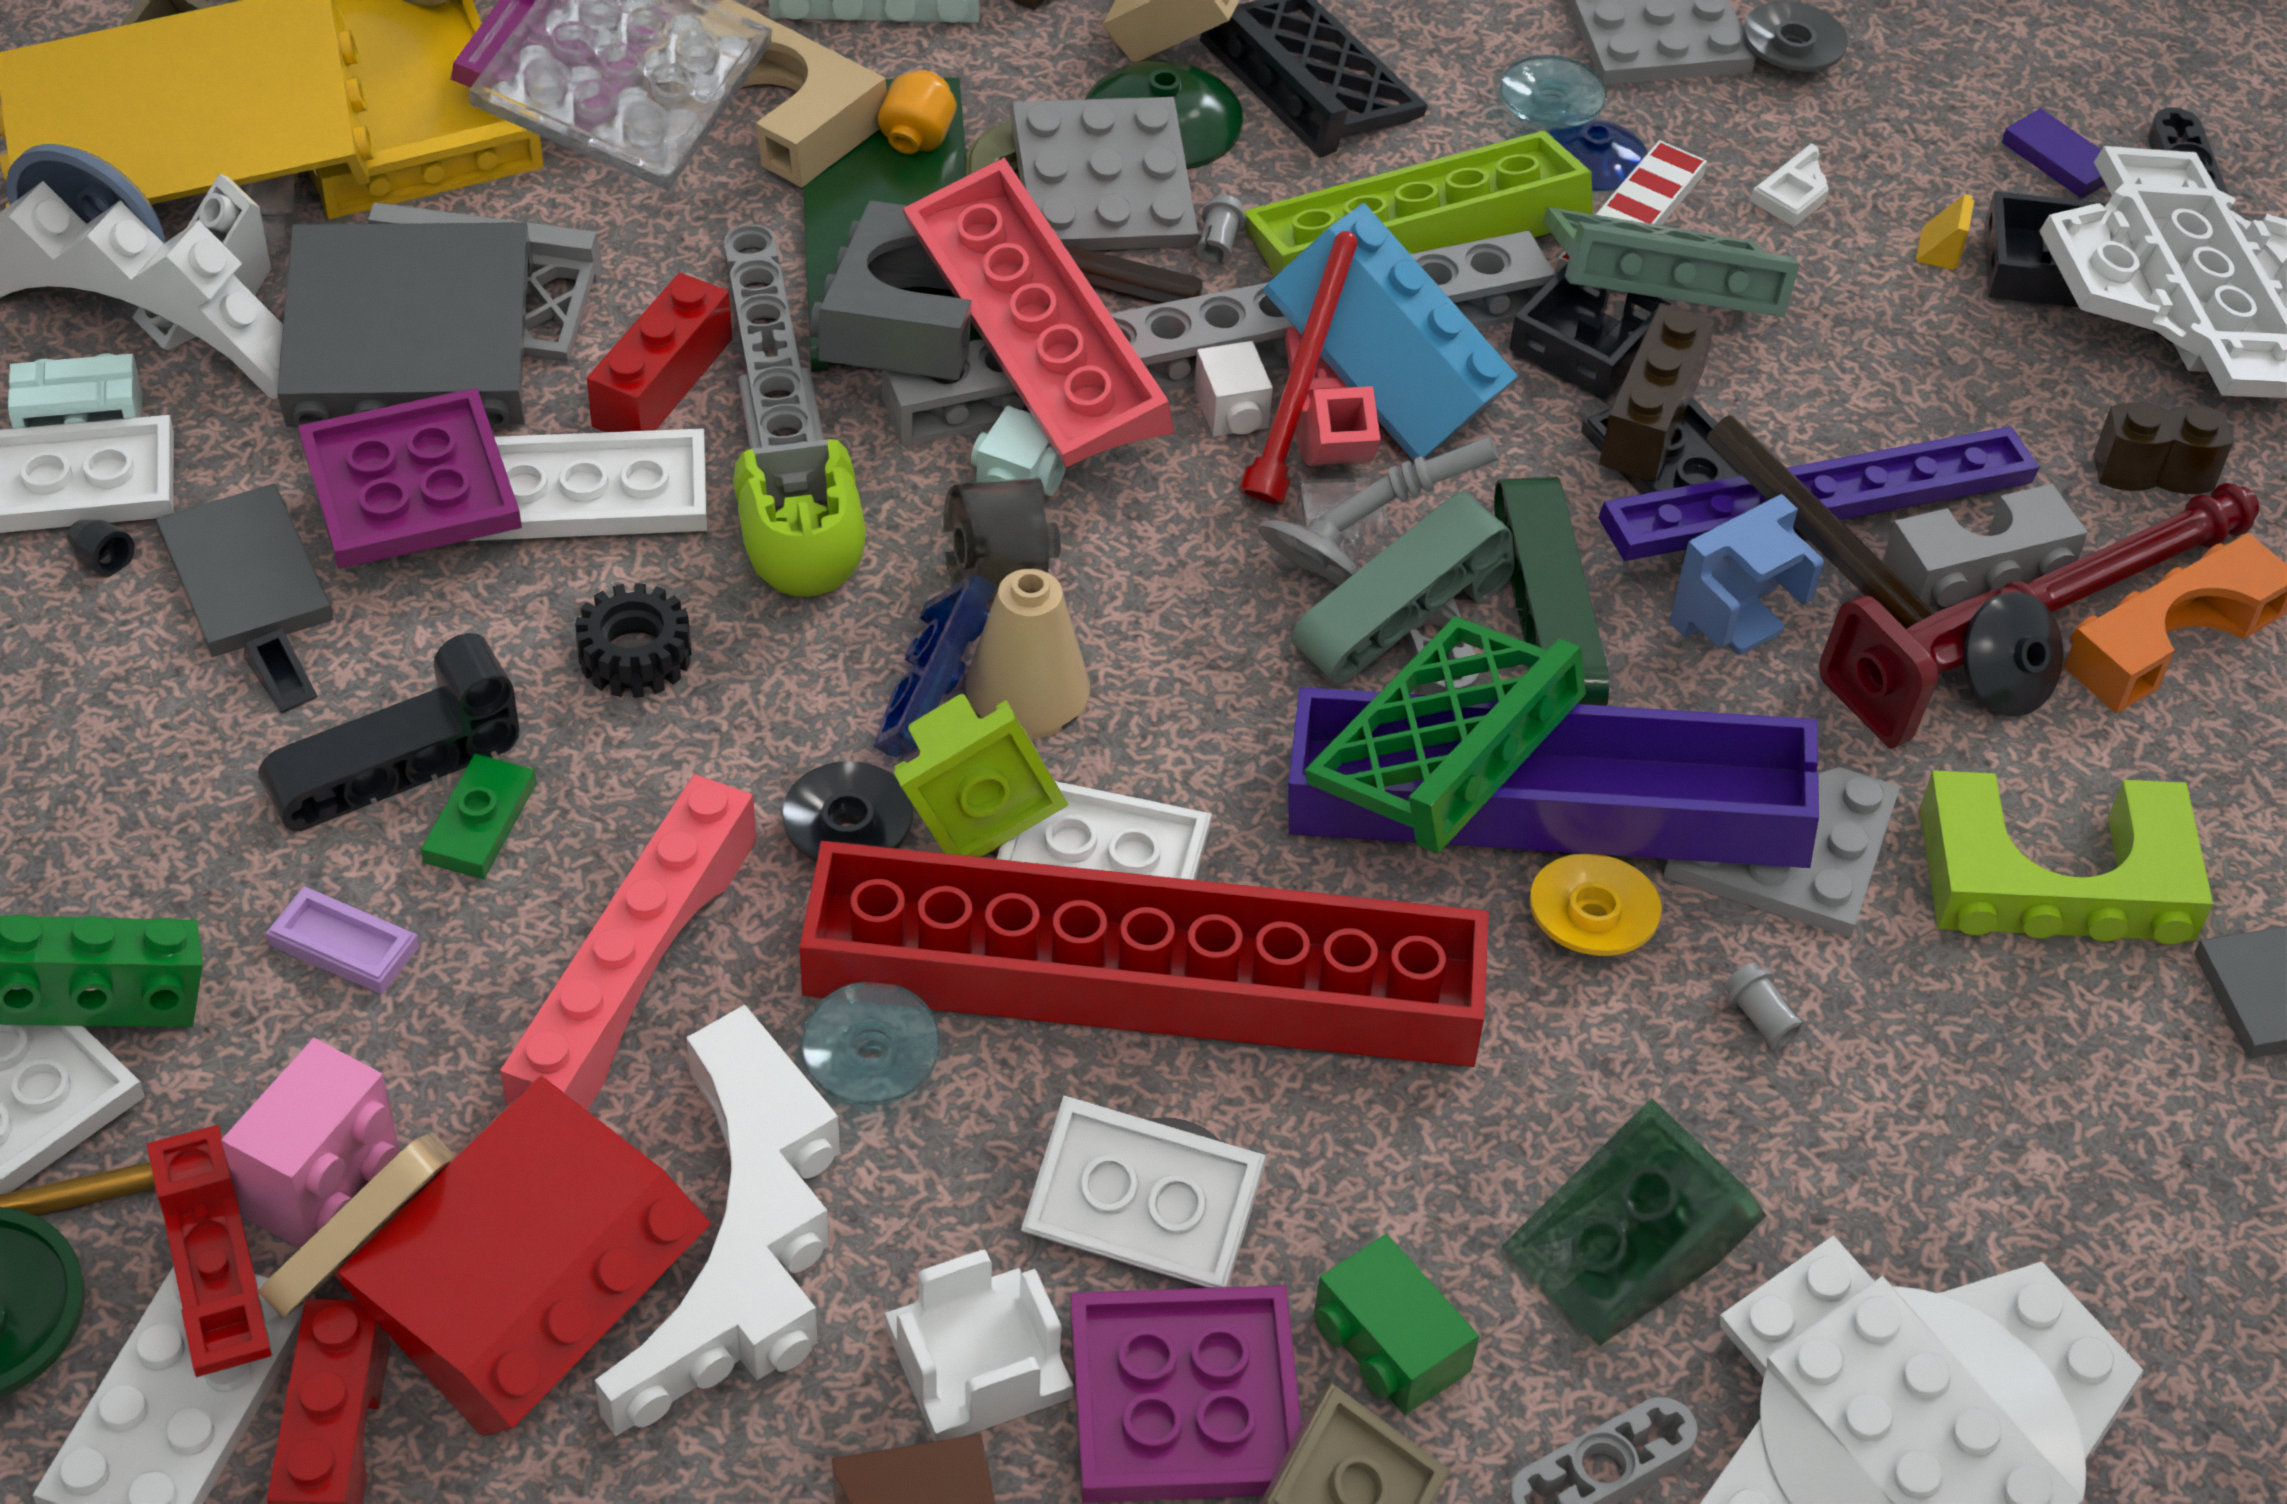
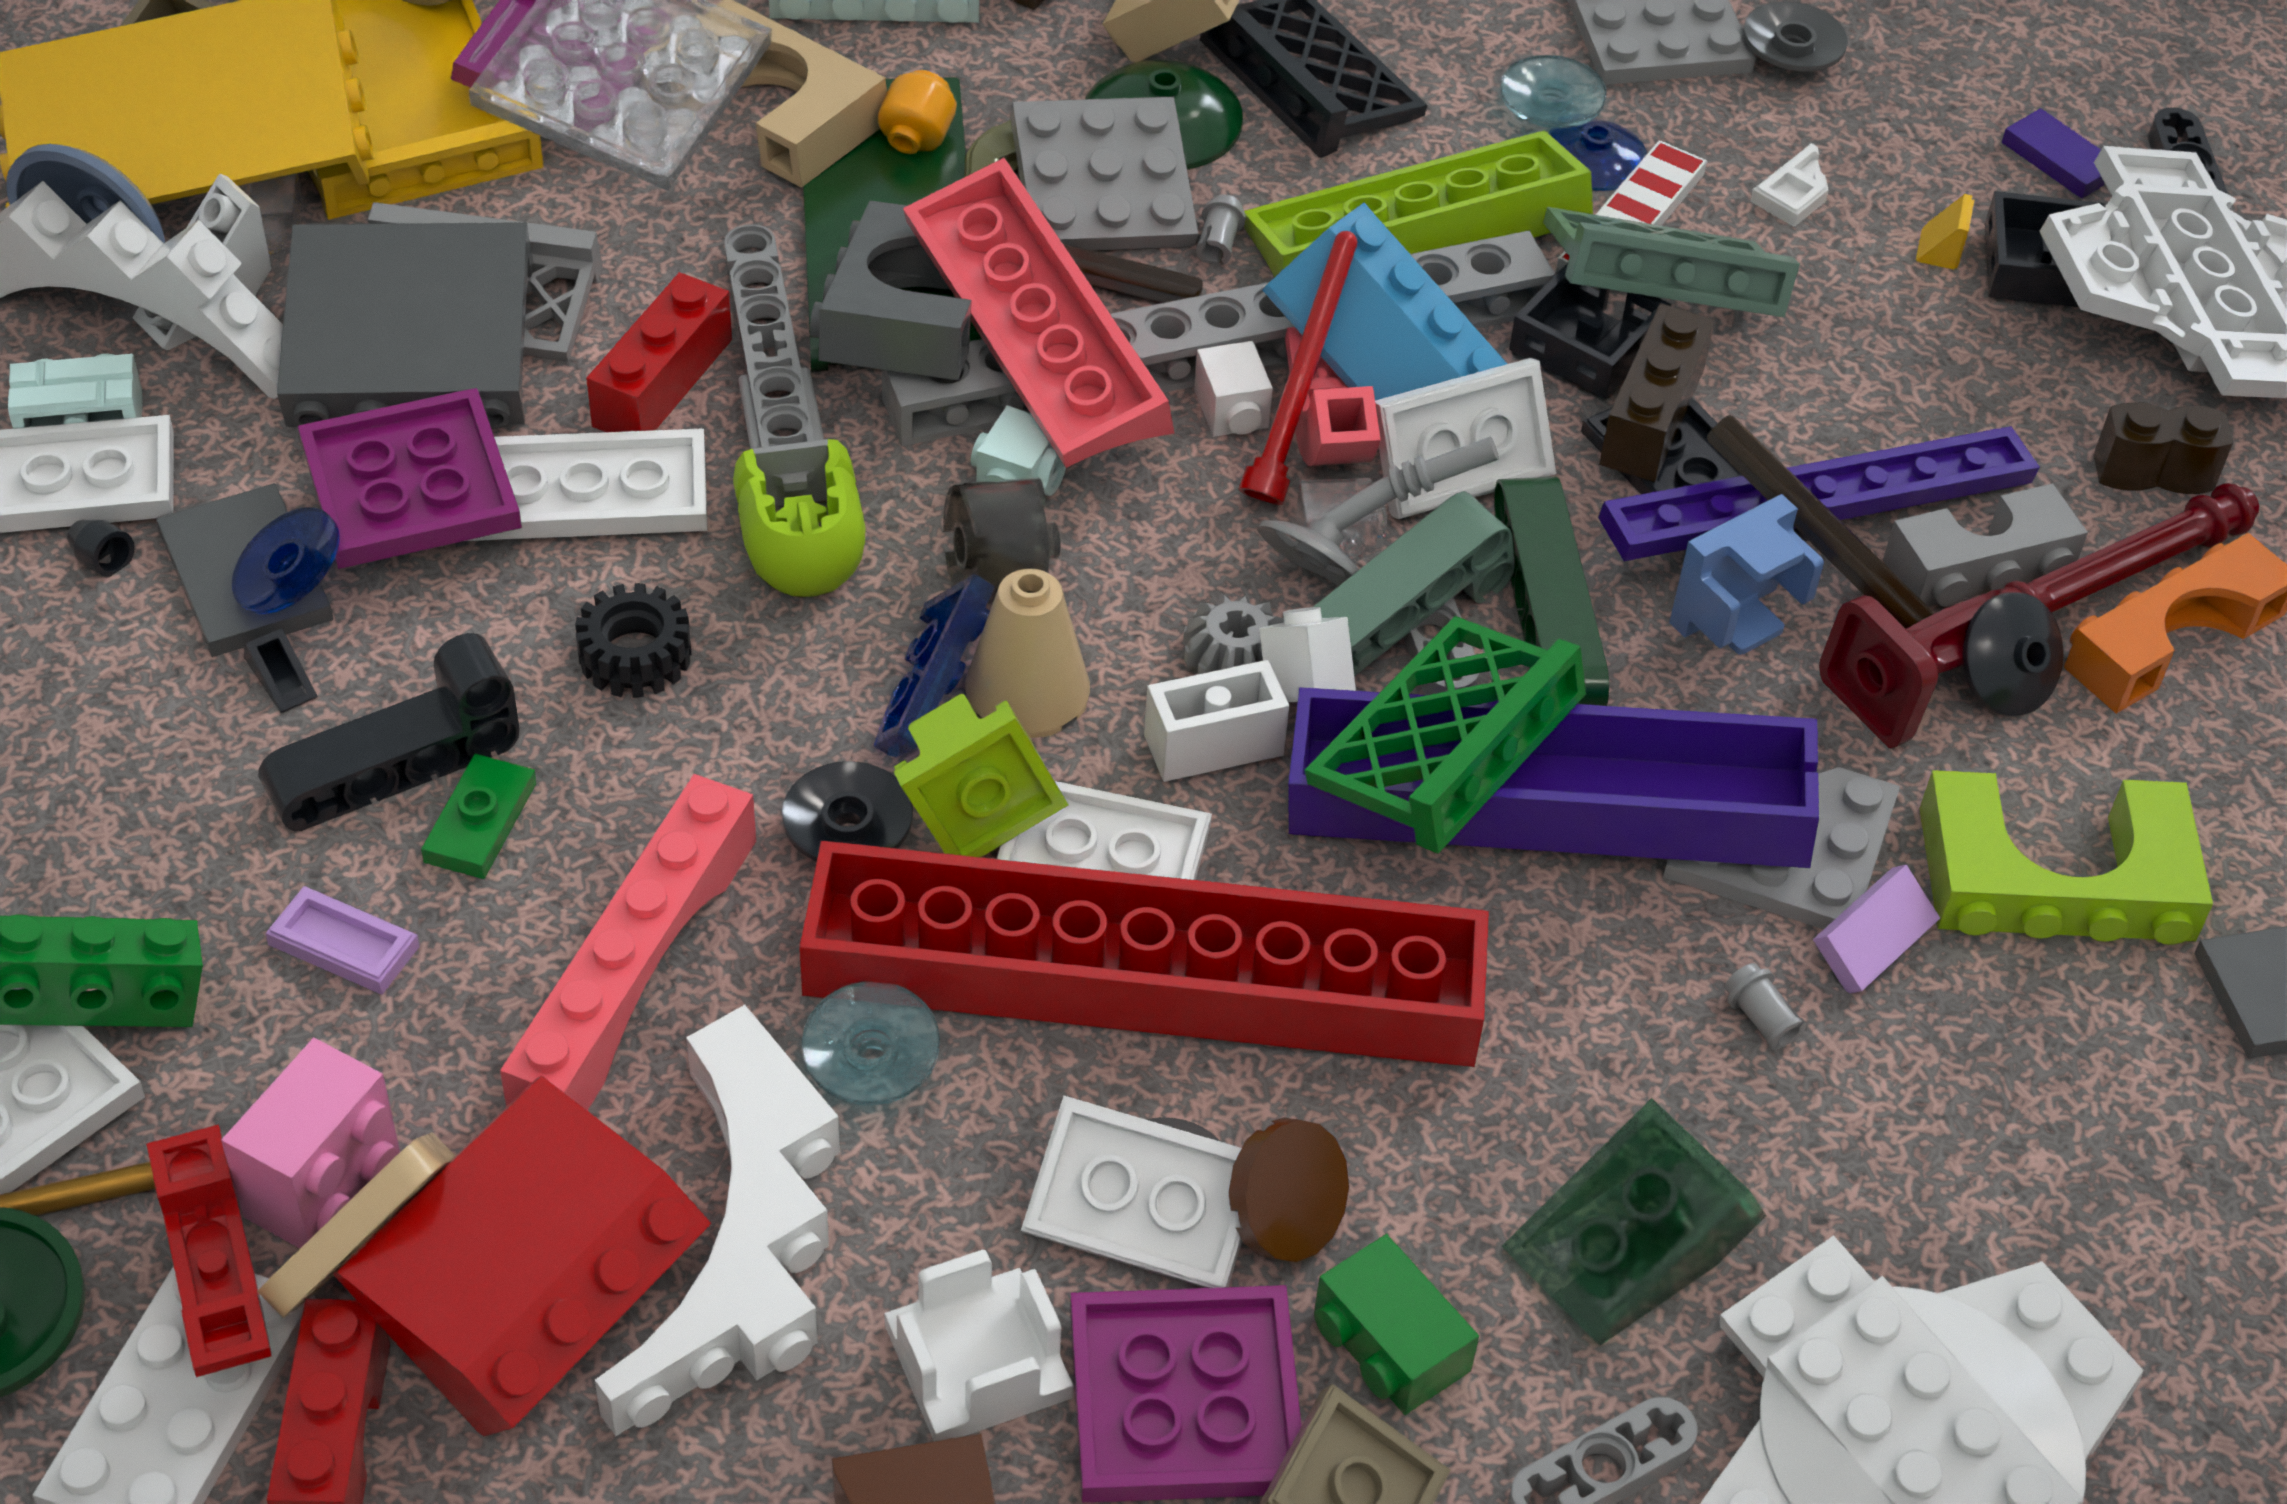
(285, 560): none -> clear blue dish
(1216, 720): none -> white brick
(1226, 634): none -> light grey gear
(1289, 1189): none -> reddish brown tile
(1309, 652): none -> white brick
(1457, 412): none -> white tile
(1595, 904): yellow dish -> none
(1876, 929): none -> lavender tile

